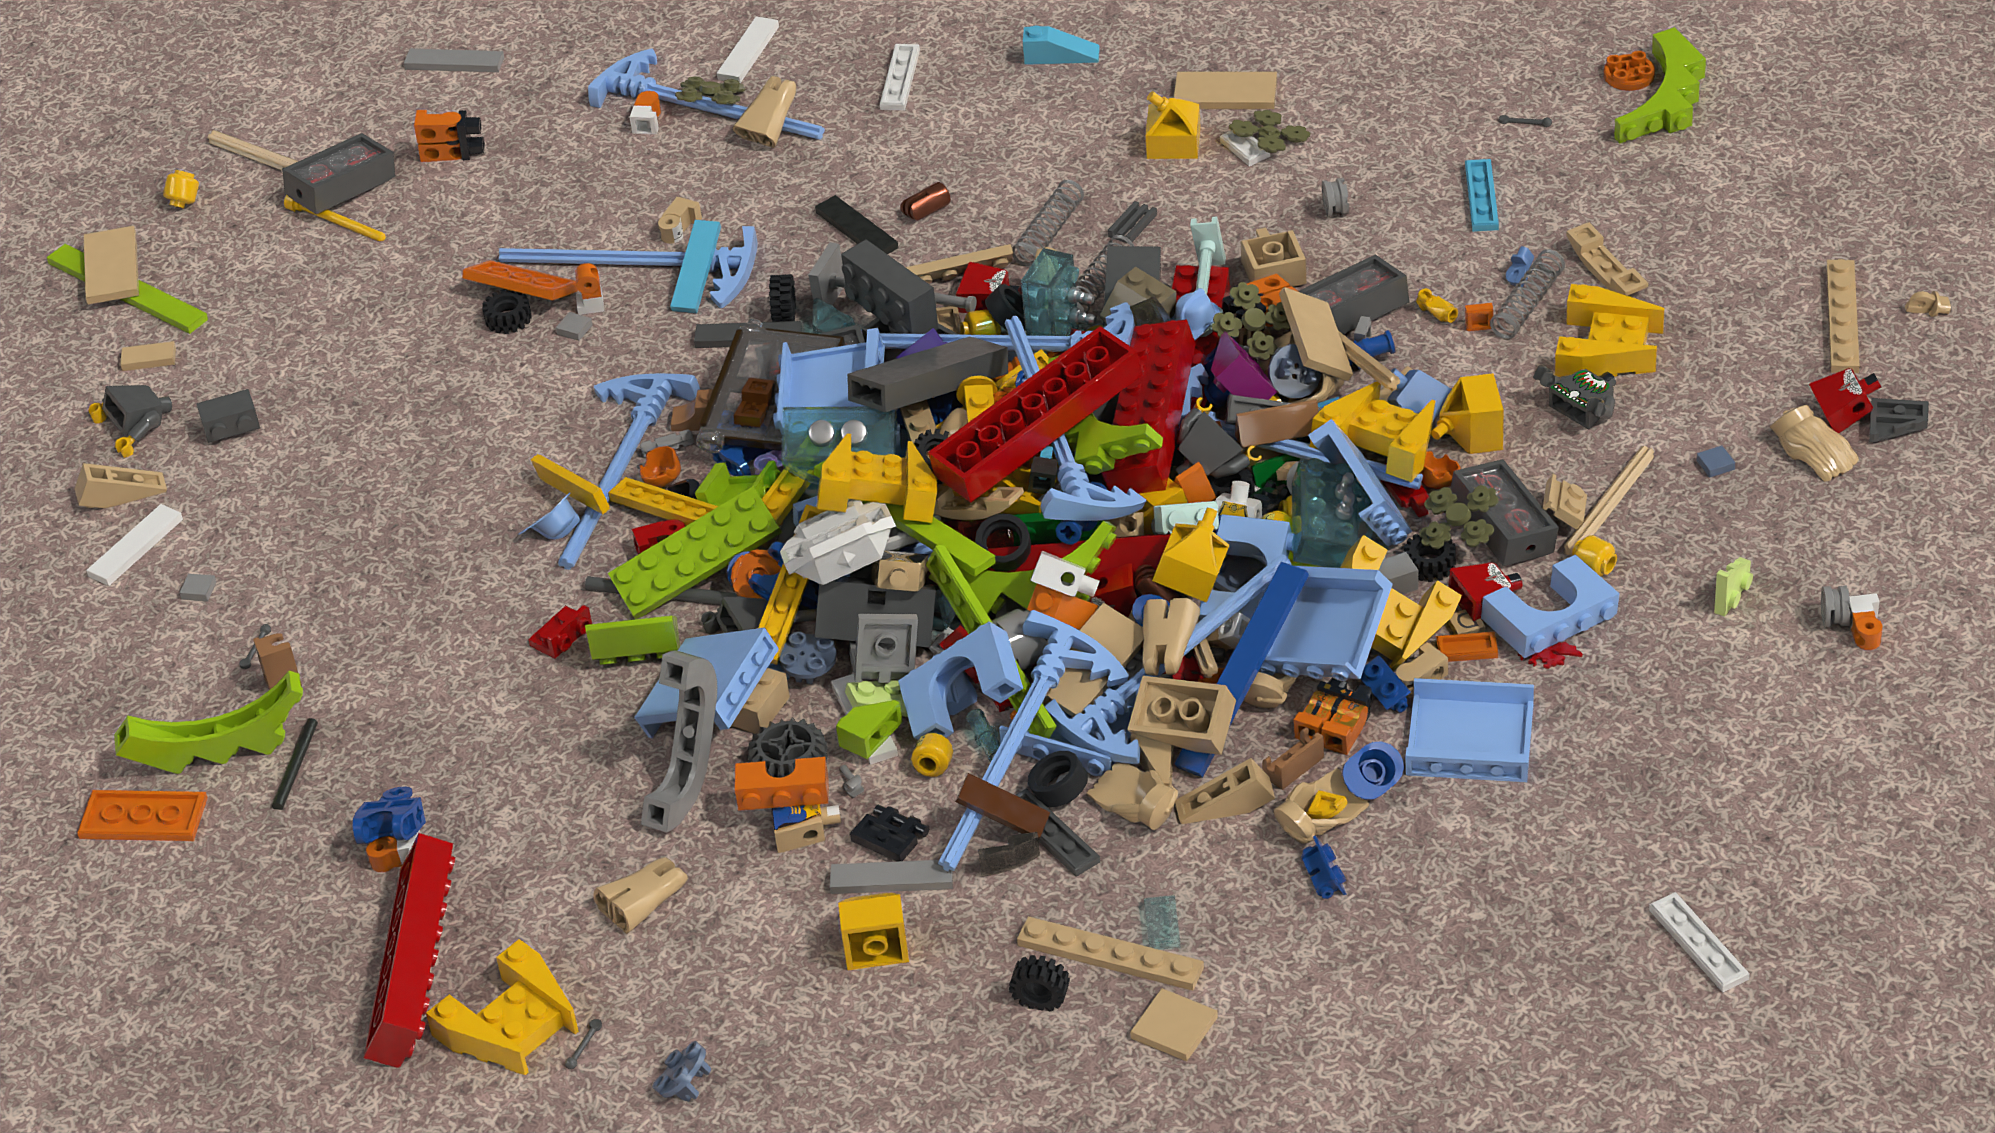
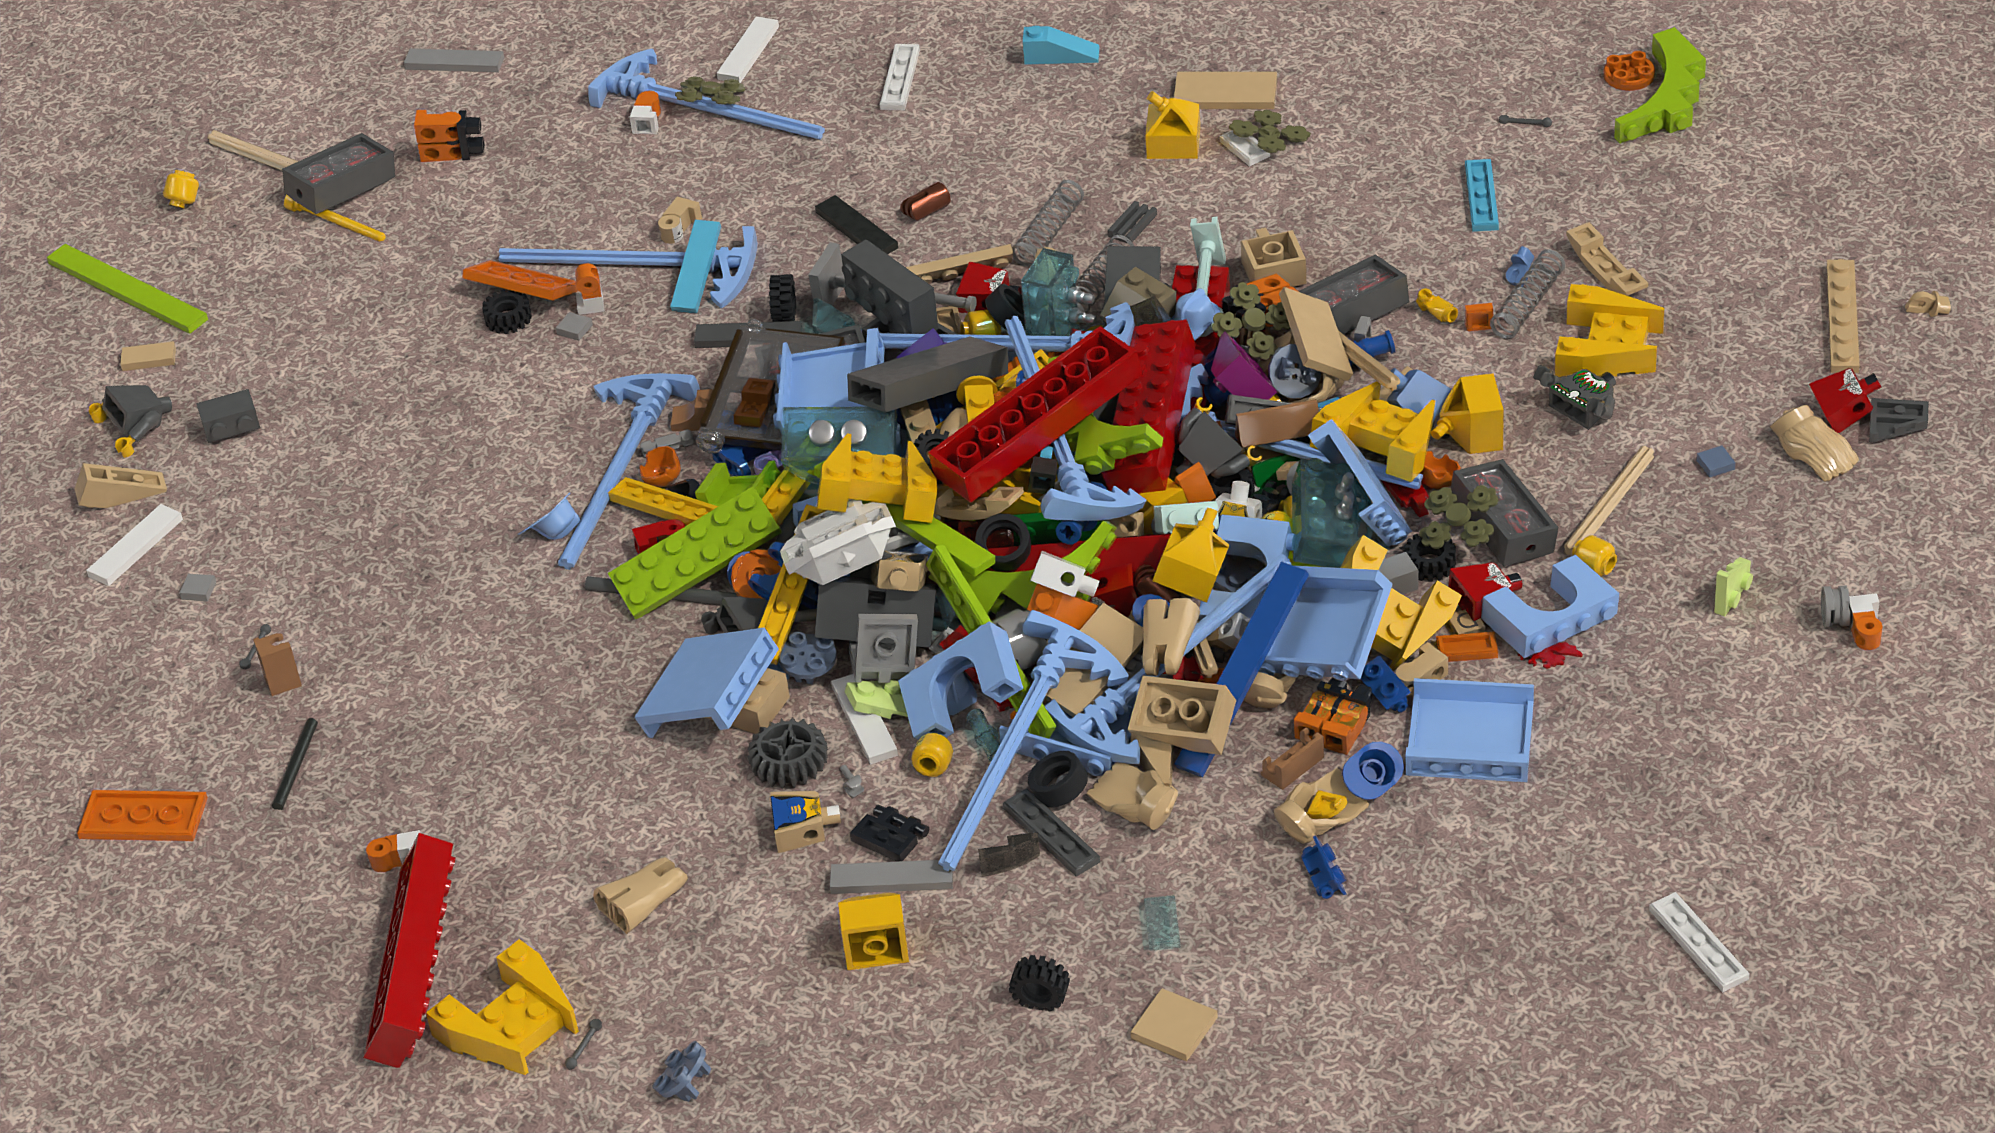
(111, 265): tan tile -> none
(217, 738): lime arch -> none
(392, 815): blue piece -> none
(561, 631): red bracket -> none
(569, 482): yellow tile -> none
(632, 638): lime slope -> none
(692, 740): light grey arch -> none
(767, 112): tan piece -> none
(802, 787): orange arch -> none
(868, 727): lime slope -> none
(1002, 806): reddish brown tile -> none
(1110, 953): tan plate -> none
(1227, 795): tan slope -> none
(1335, 197): light grey wheel -> none
(1566, 501): tan plate -> none

